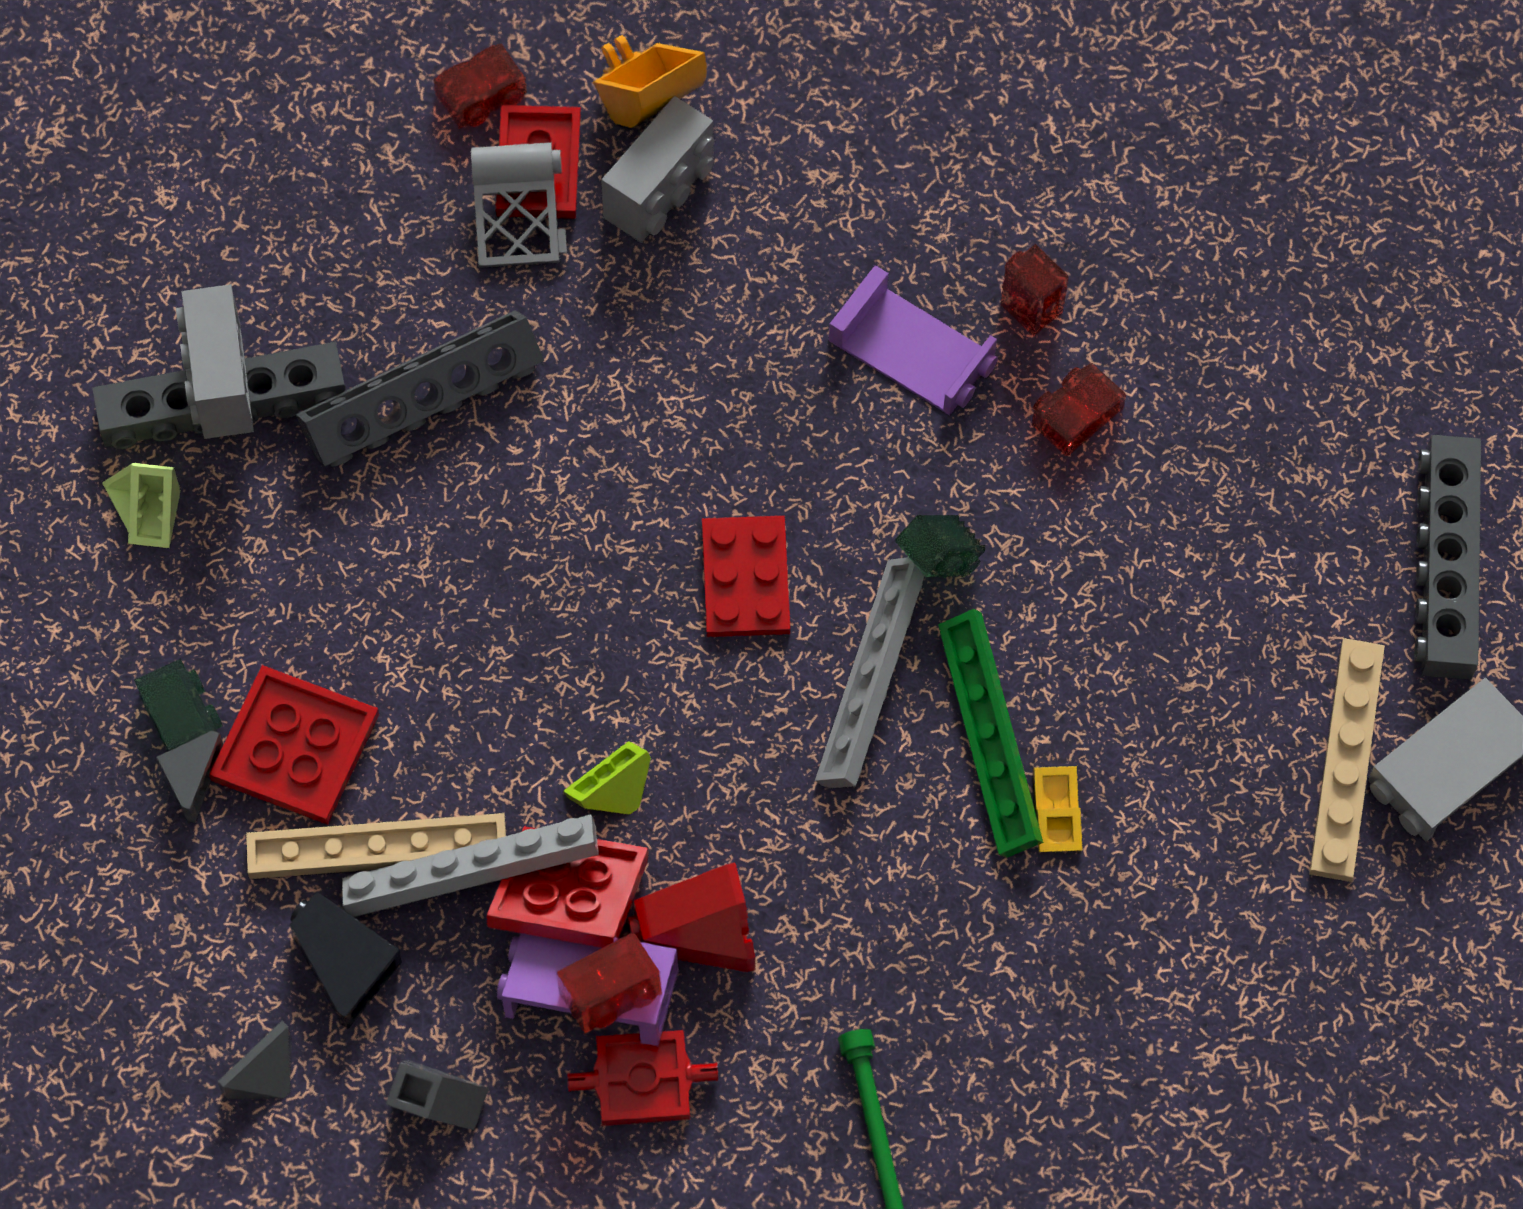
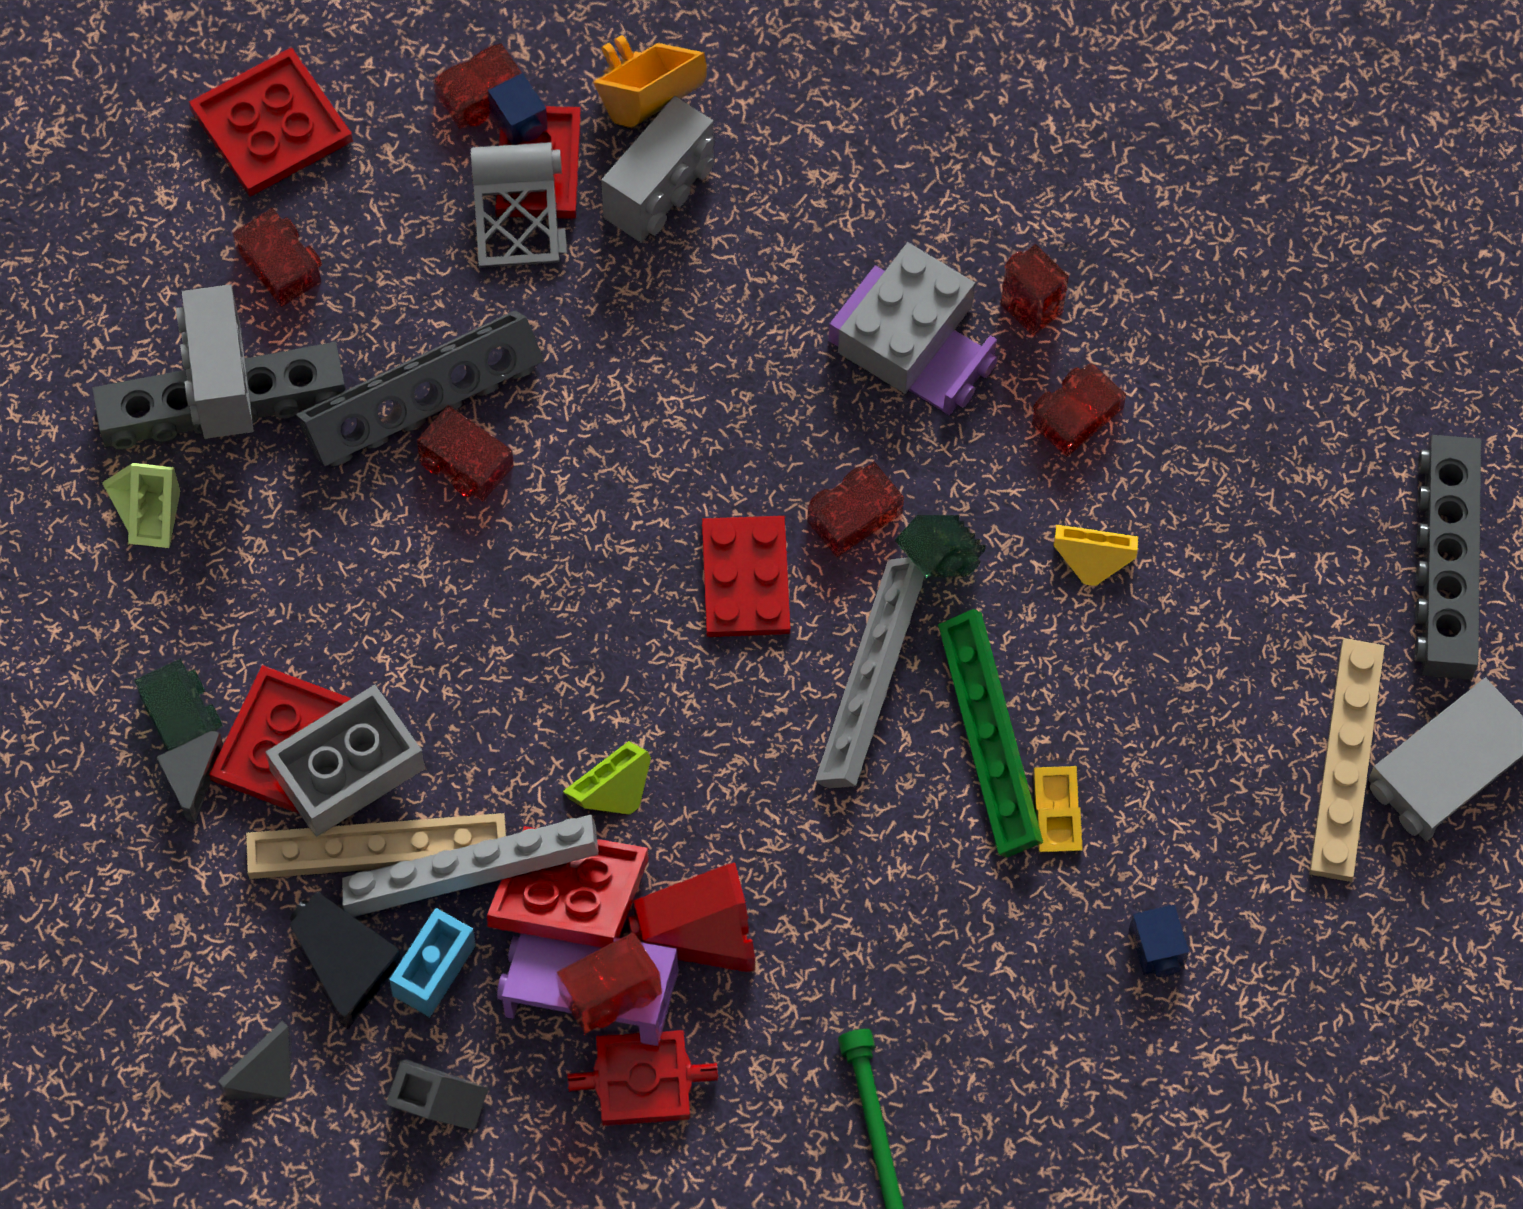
(270, 121): none -> red plate
(277, 256): none -> clear red brick
(345, 760): none -> light grey brick
(432, 962): none -> medium azure brick
(464, 454): none -> clear red brick
(518, 109): none -> dark blue brick
(854, 508): none -> clear red brick
(906, 317): none -> light grey brick
(1094, 553): none -> yellow slope
(1159, 941): none -> dark blue brick

